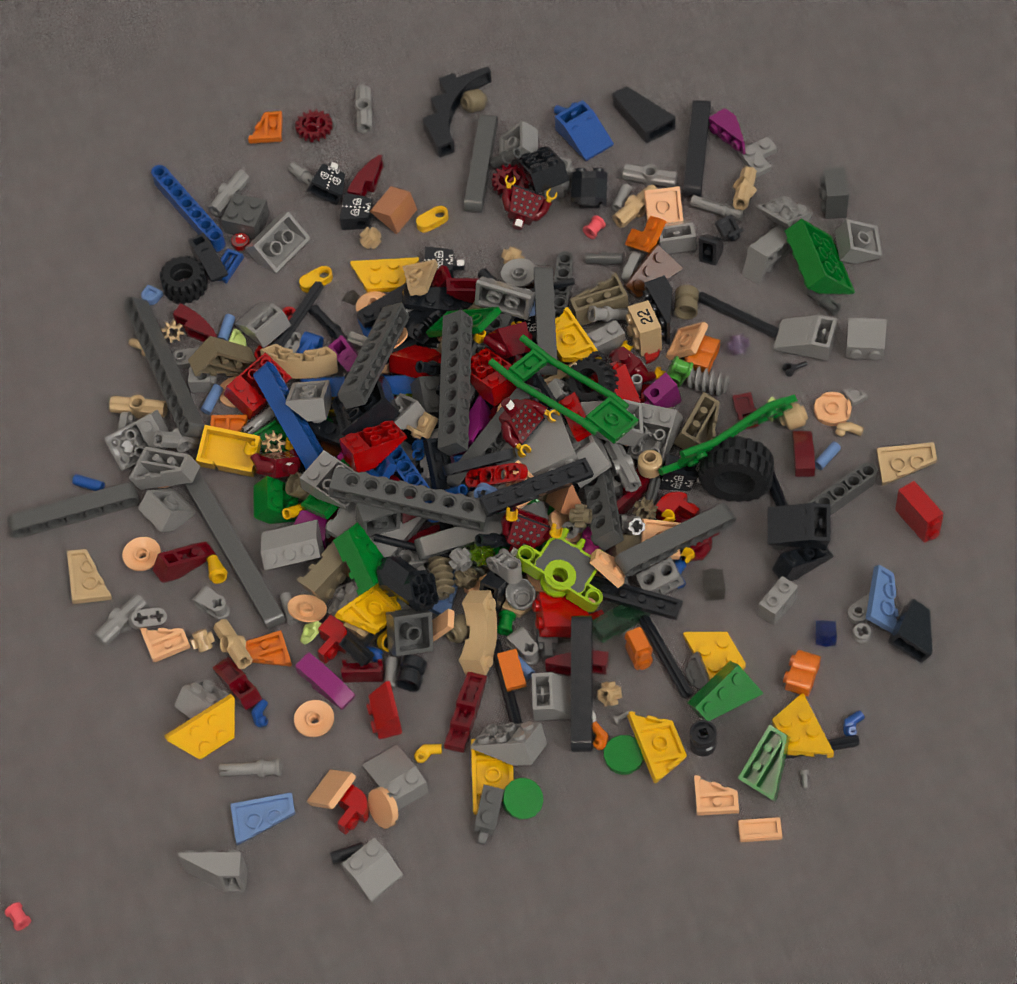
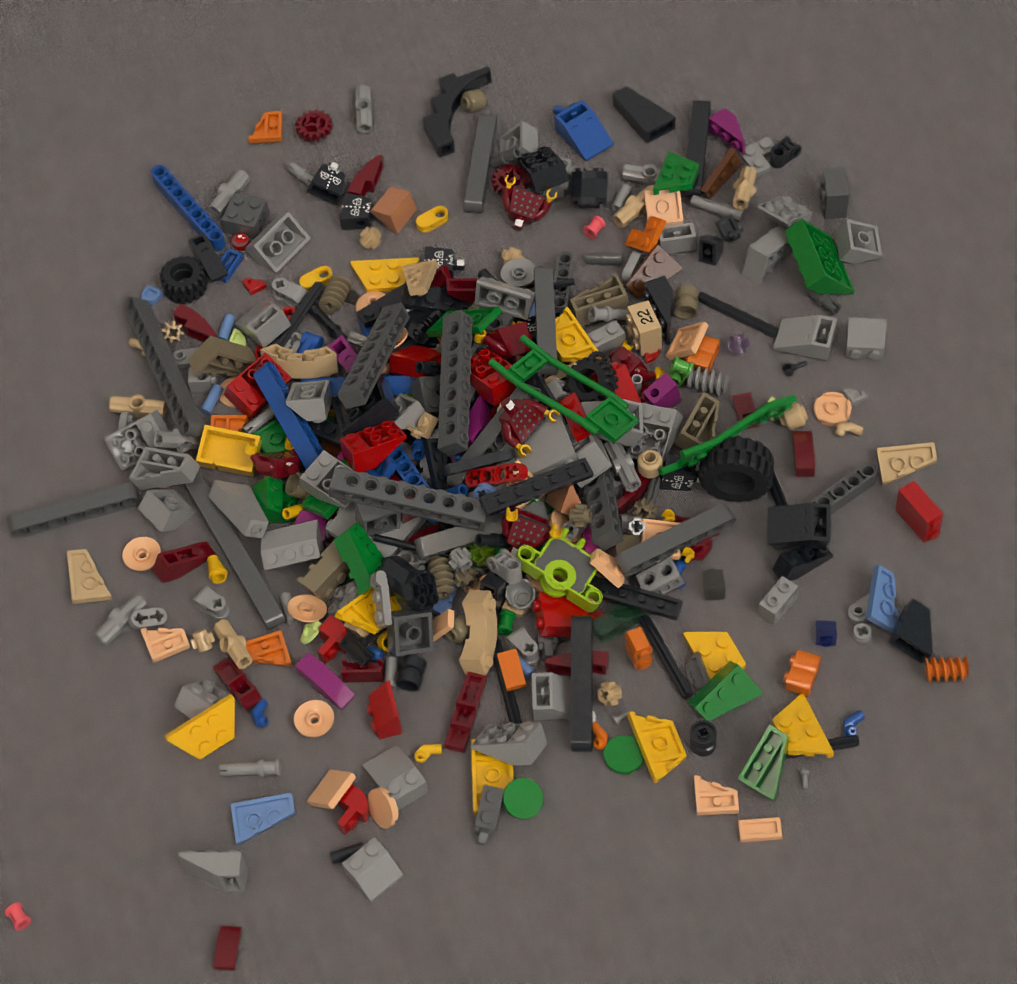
(88, 483): blue axle -> none
(227, 948): none -> dark red slope
(240, 507): none -> light grey slope
(254, 286): none -> red tile
(273, 437): tan gear -> none
(288, 292): none -> light grey piece
(334, 294): none -> dark tan piece
(381, 599): none -> light grey hinge
(676, 174): none -> green wing
(678, 504): red brick -> none
(725, 169): none -> reddish brown wing
(784, 152): none -> black piece
(827, 455): medium blue axle -> none
(946, 669): none -> orange piece

